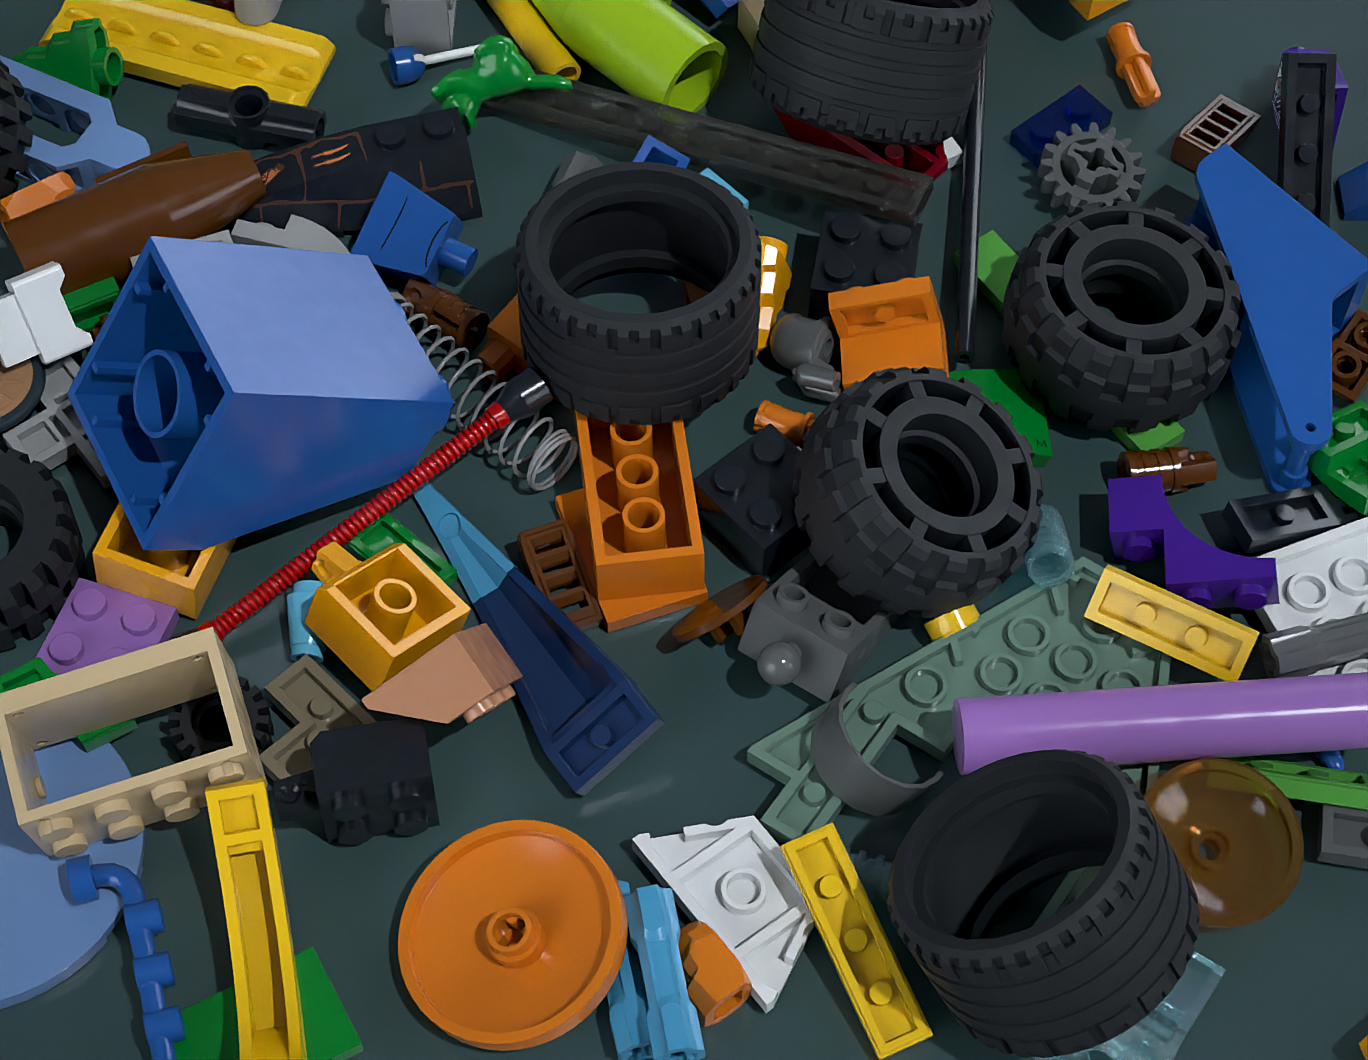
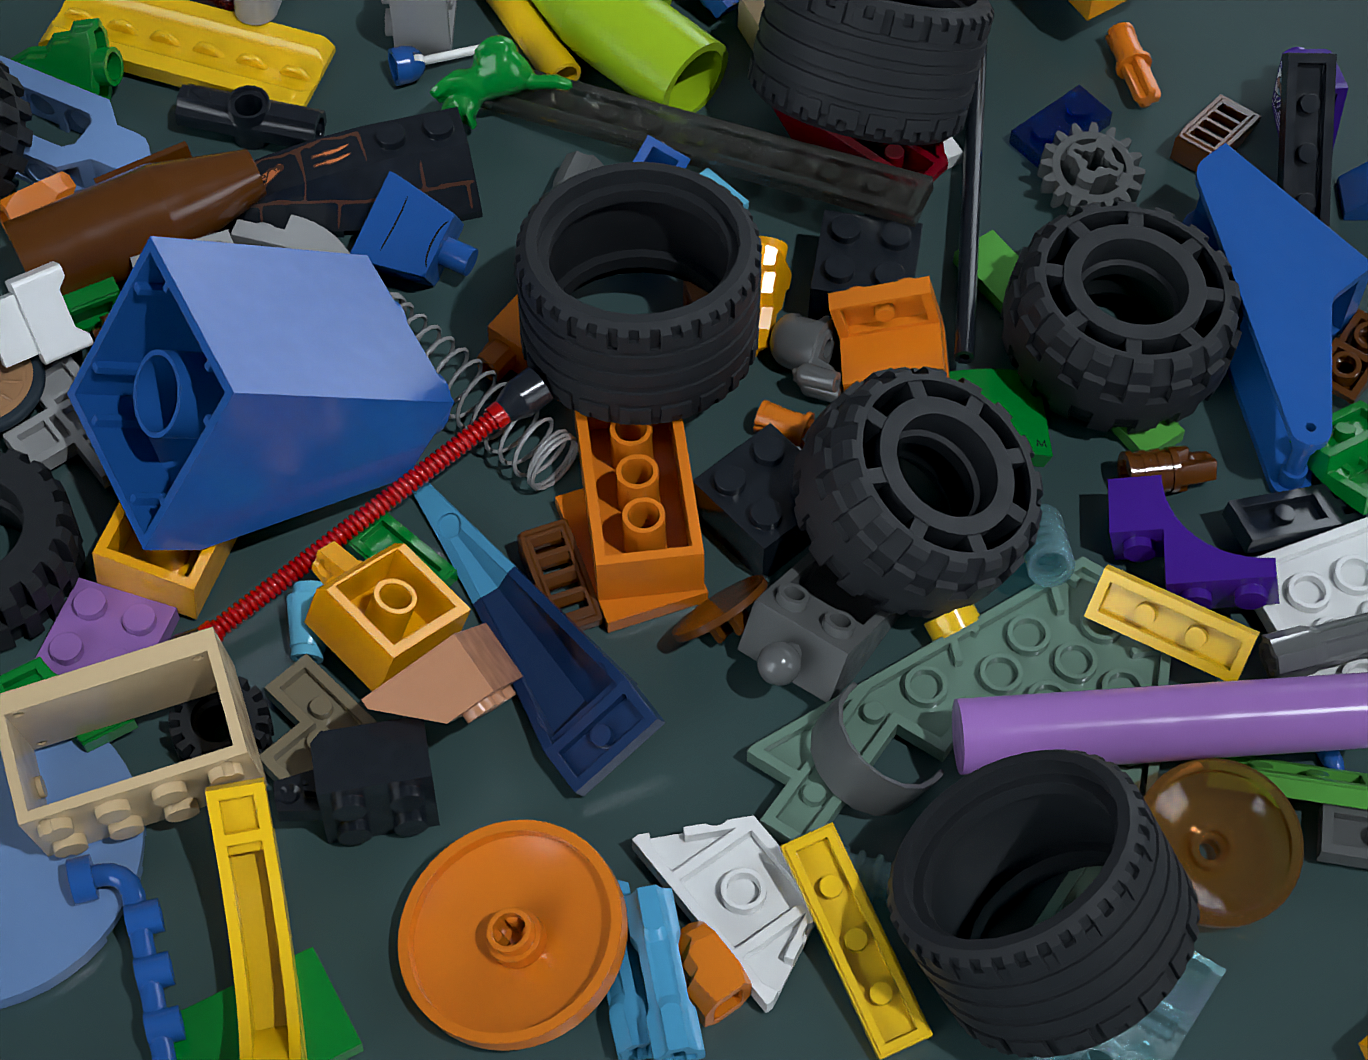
(448, 312): reddish brown hinge -> none

